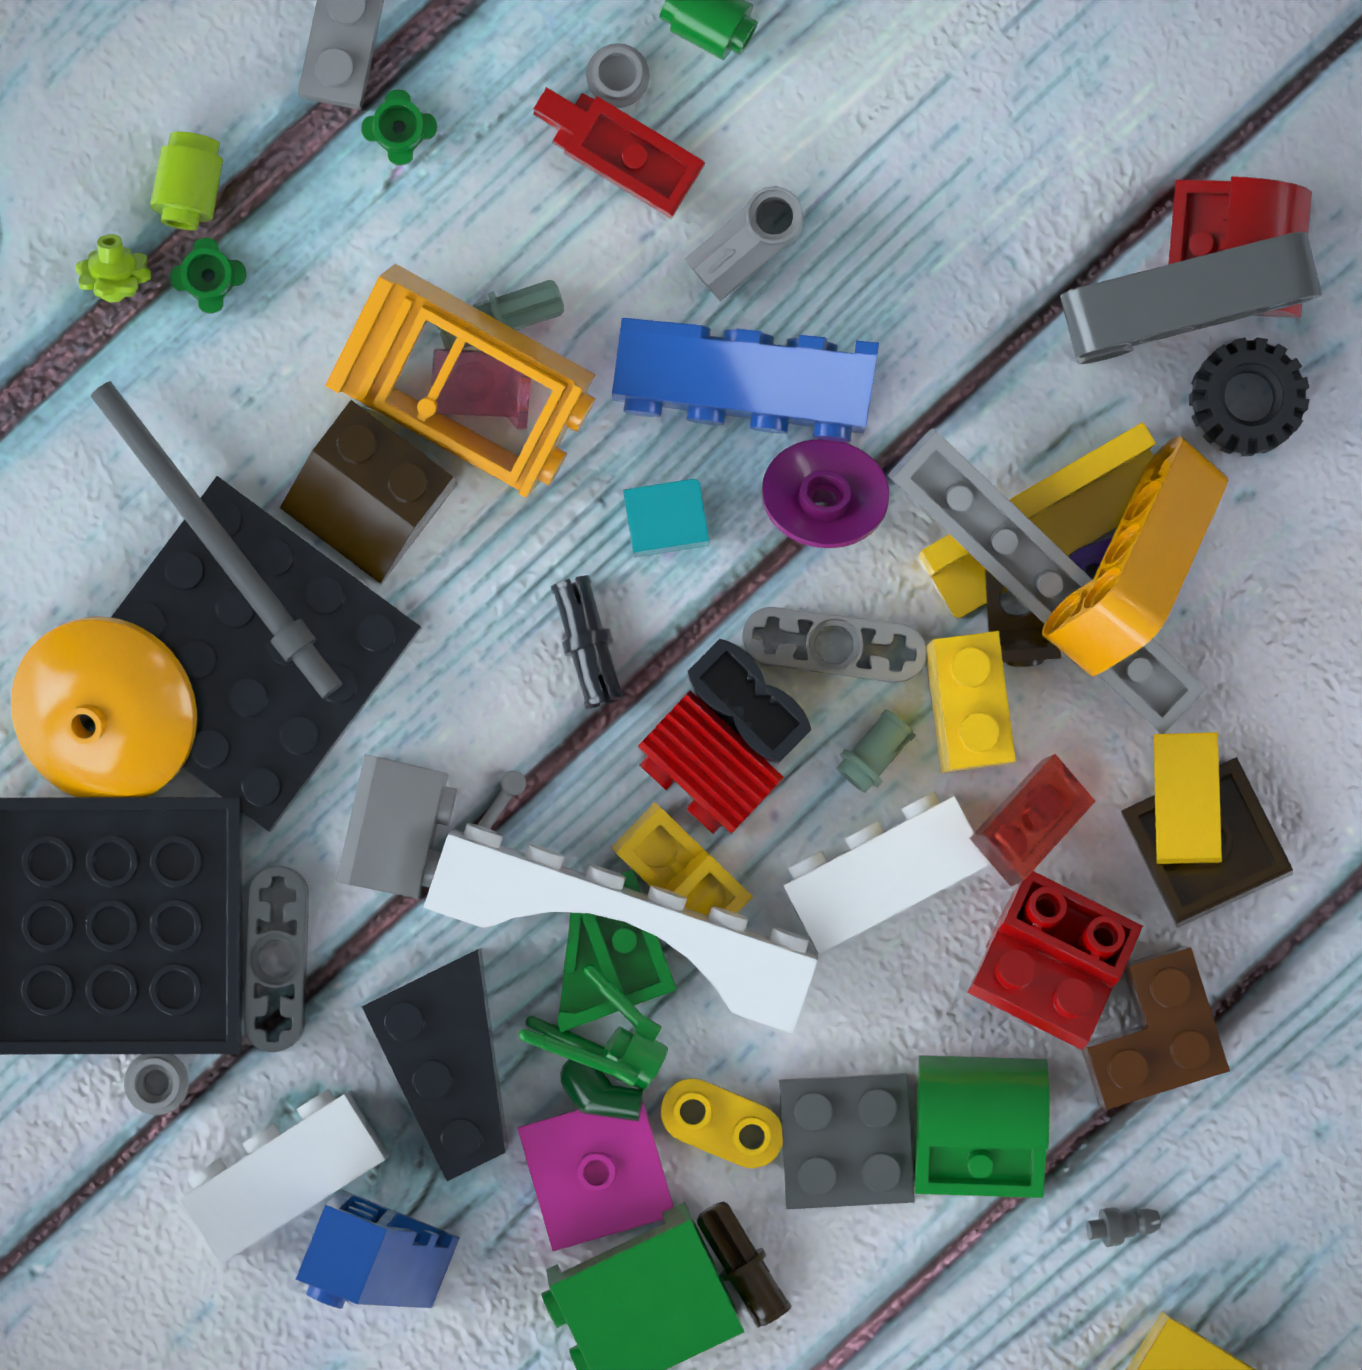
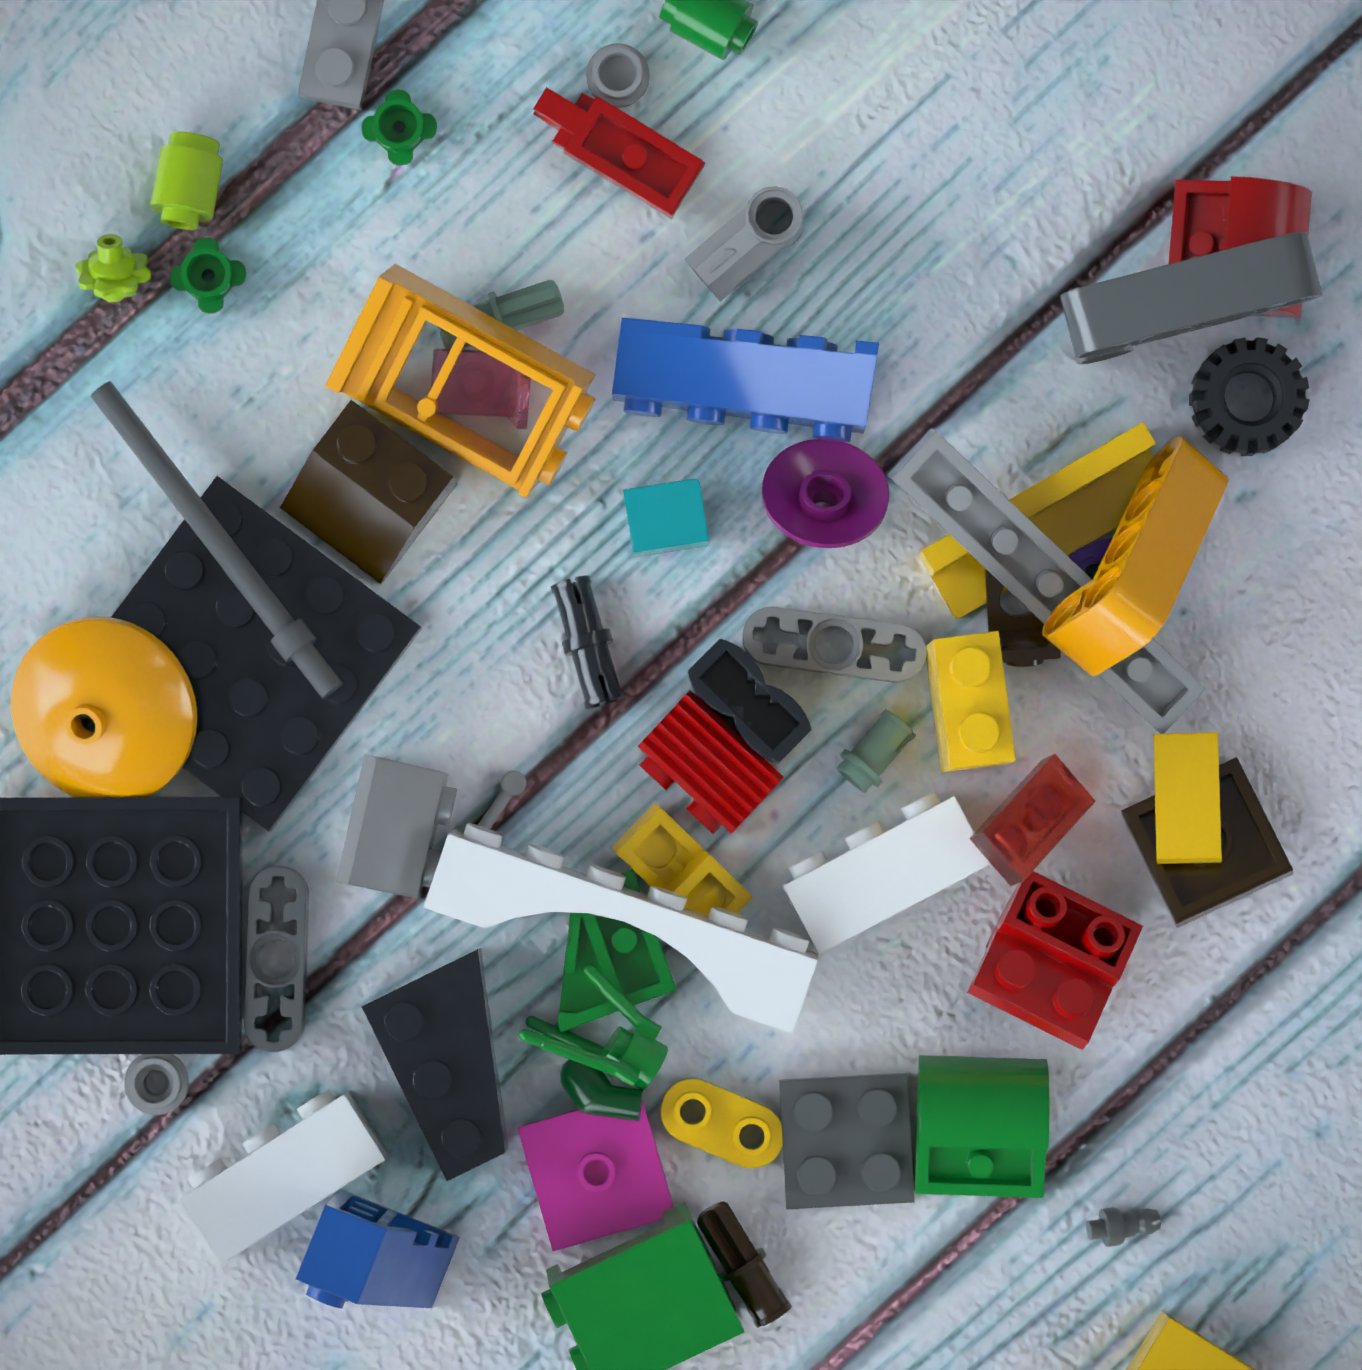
(1174, 1038): reddish brown brick -> none

